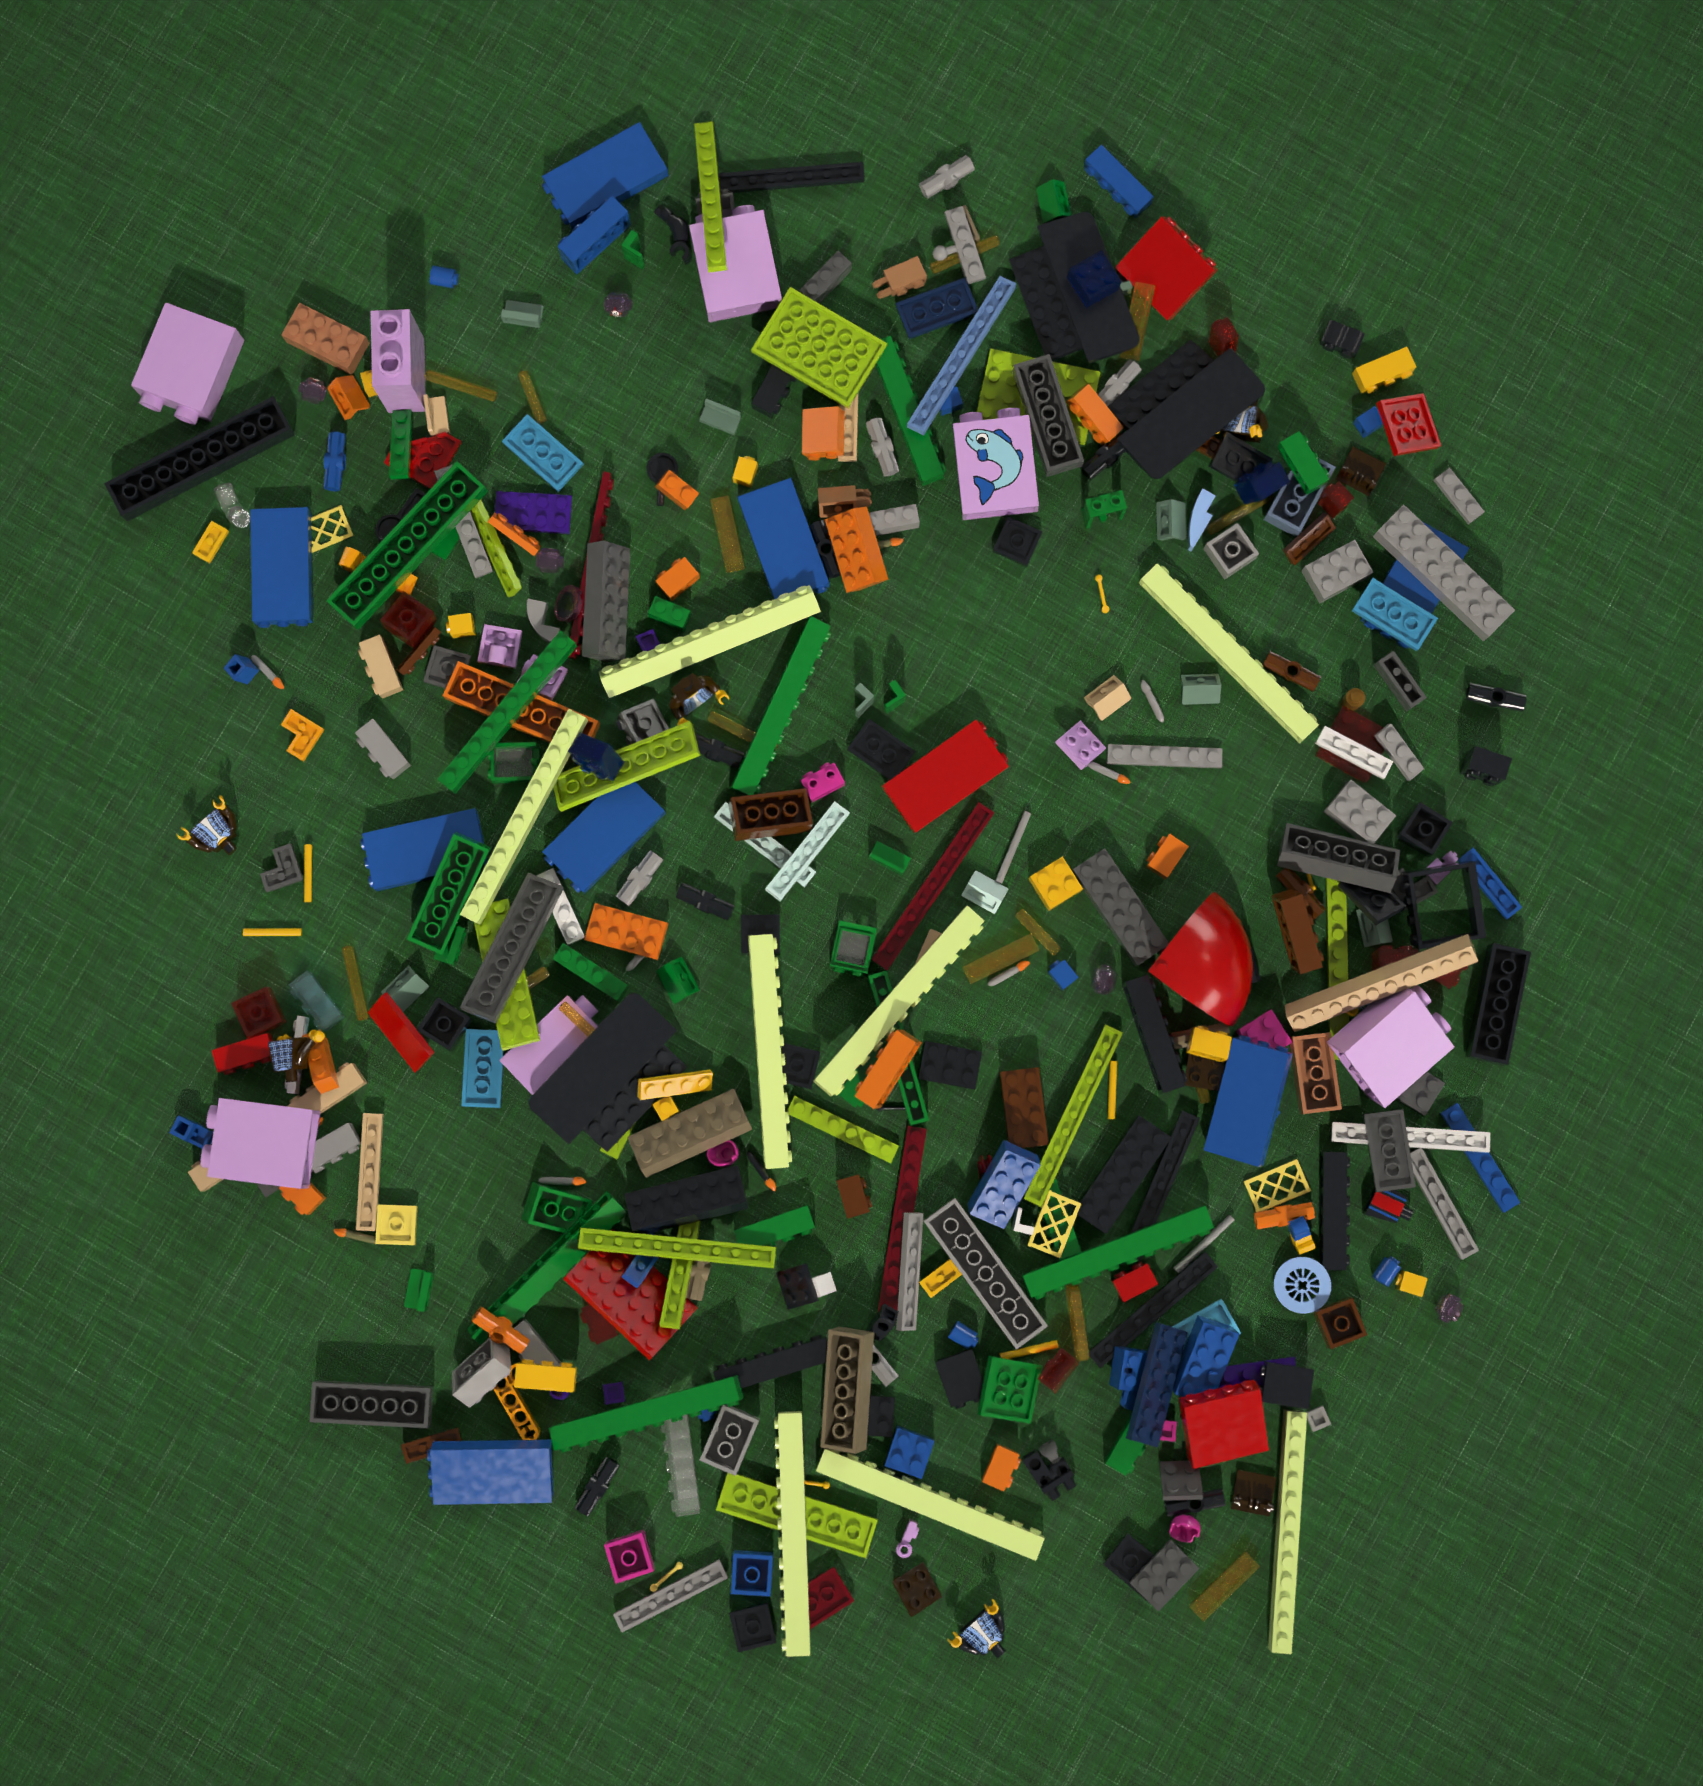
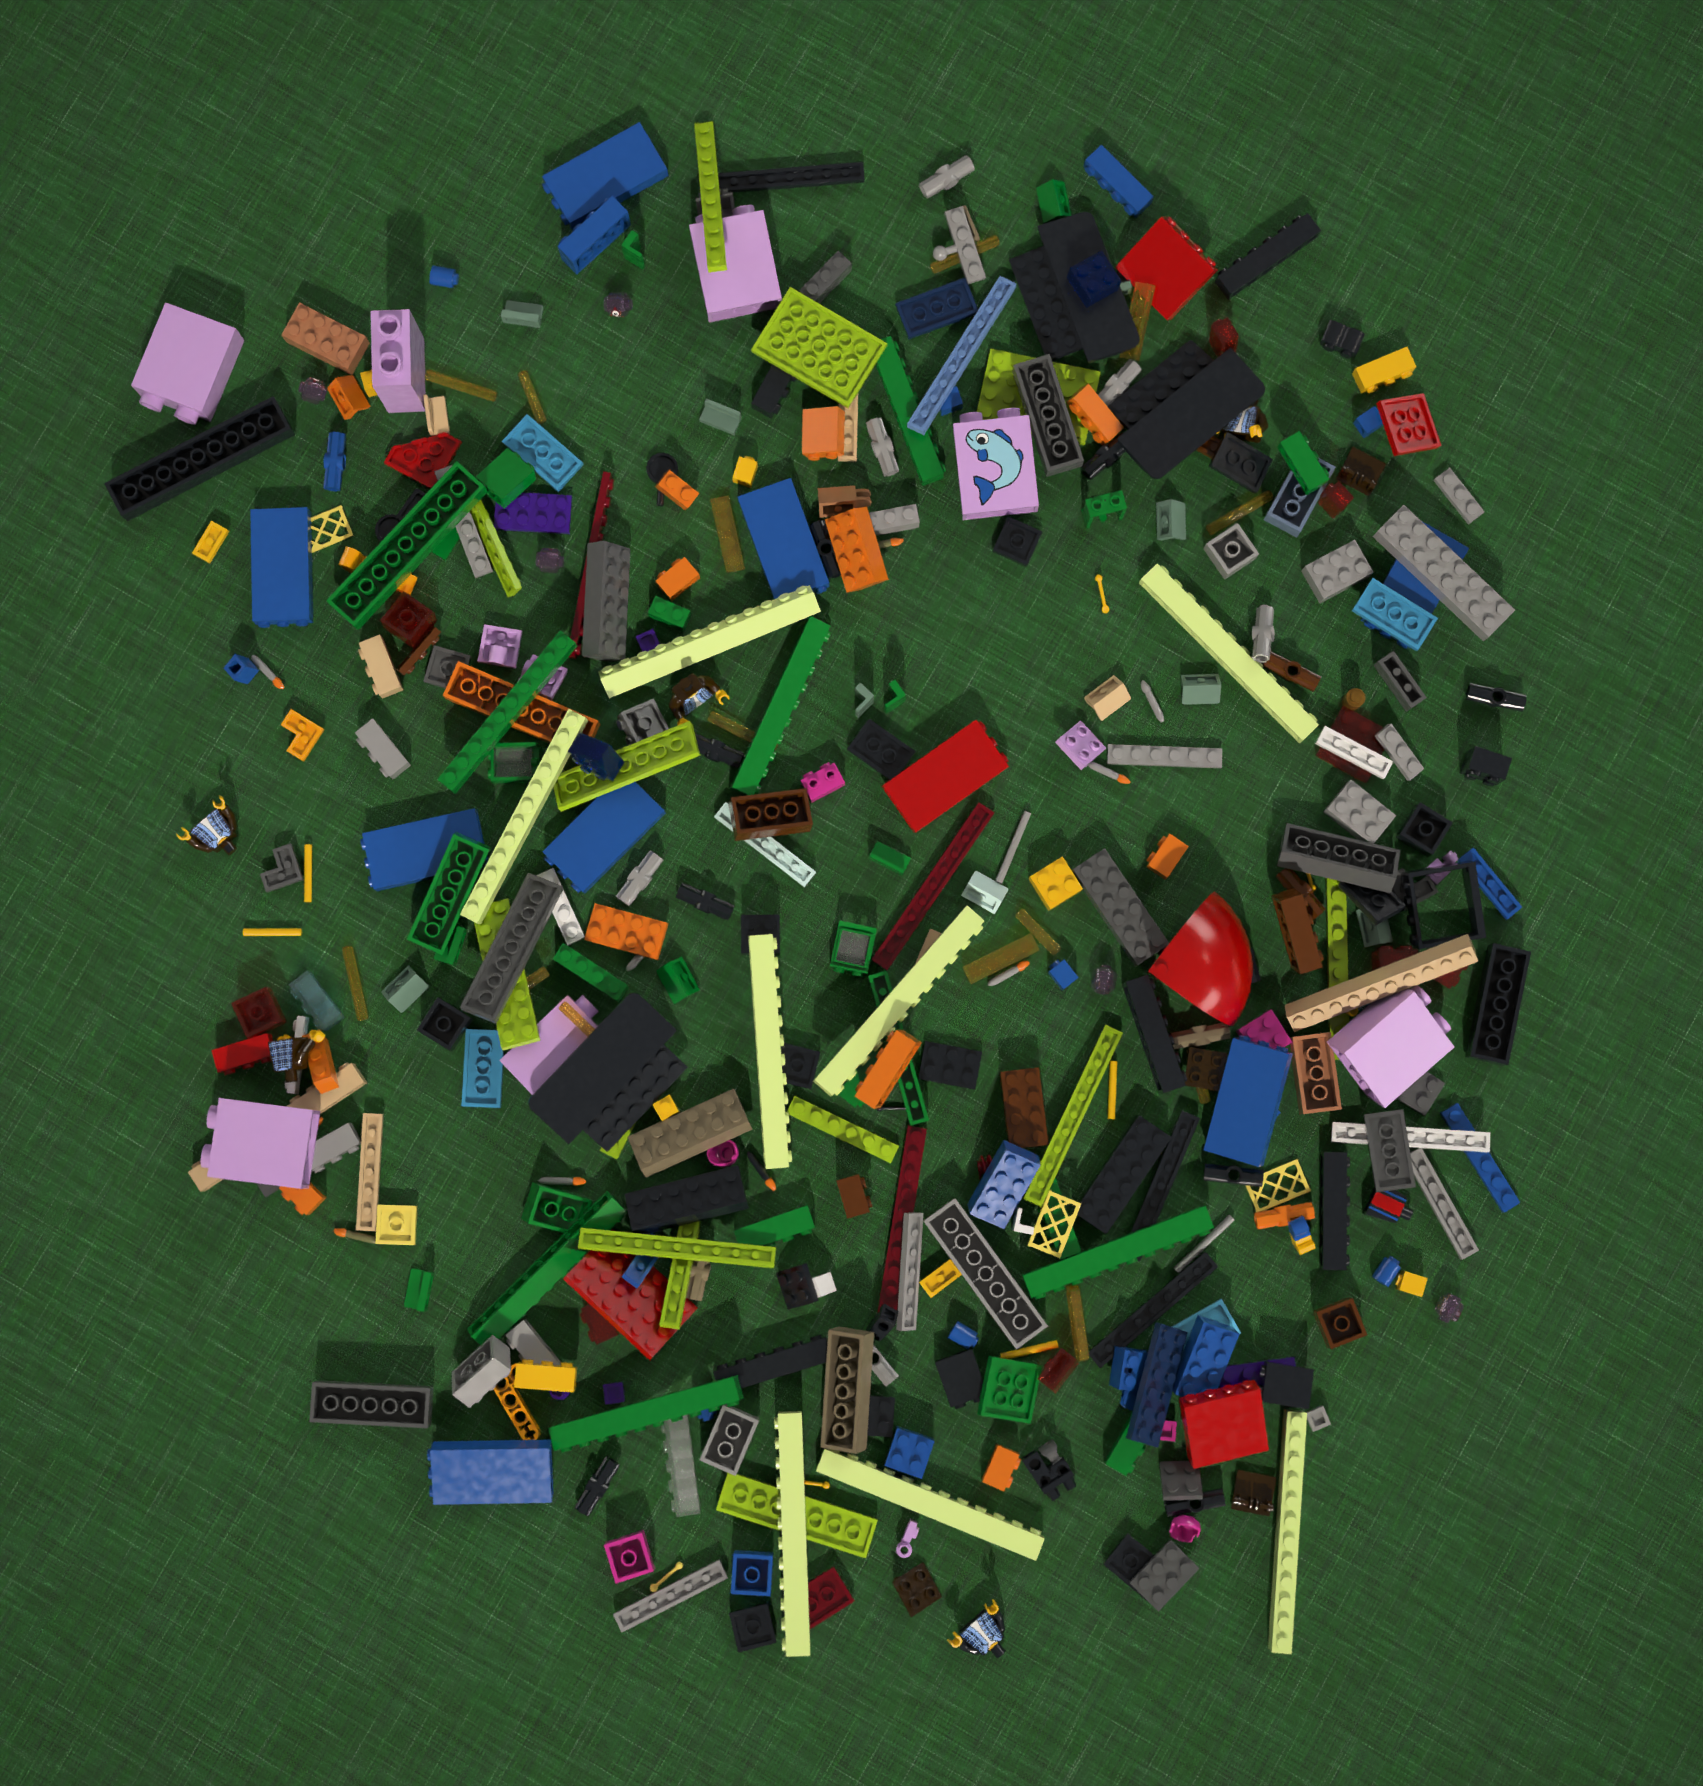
(191, 1132): blue brick -> none
(231, 506): clear cylinder -> none
(400, 444): green plate -> none
(400, 1032): red tile -> none
(418, 1448): reddish brown plate -> none
(461, 625): yellow brick -> none
(500, 1330): orange piece -> none
(506, 477): none -> green brick
(514, 533): orange plate -> none
(537, 614): light grey brick -> none
(568, 603): clear pink tile -> none
(674, 1084): yellow plate -> none
(679, 230): black piece -> none
(807, 851): light aqua plate -> none
(901, 278): medium nougat hinge -> none
(1134, 1281): red brick -> none
(1199, 517): light blue slope -> none
(1209, 1044): yellow brick -> none
(1224, 1586): clear yellow plate -> none
(1247, 1176): none -> black piece
(1262, 482): clear blue brick -> none
(1263, 633): none -> light grey piece
(1267, 256): none -> black brick
(1290, 1302): light blue piece -> none
(1309, 538): reddish brown plate -> none

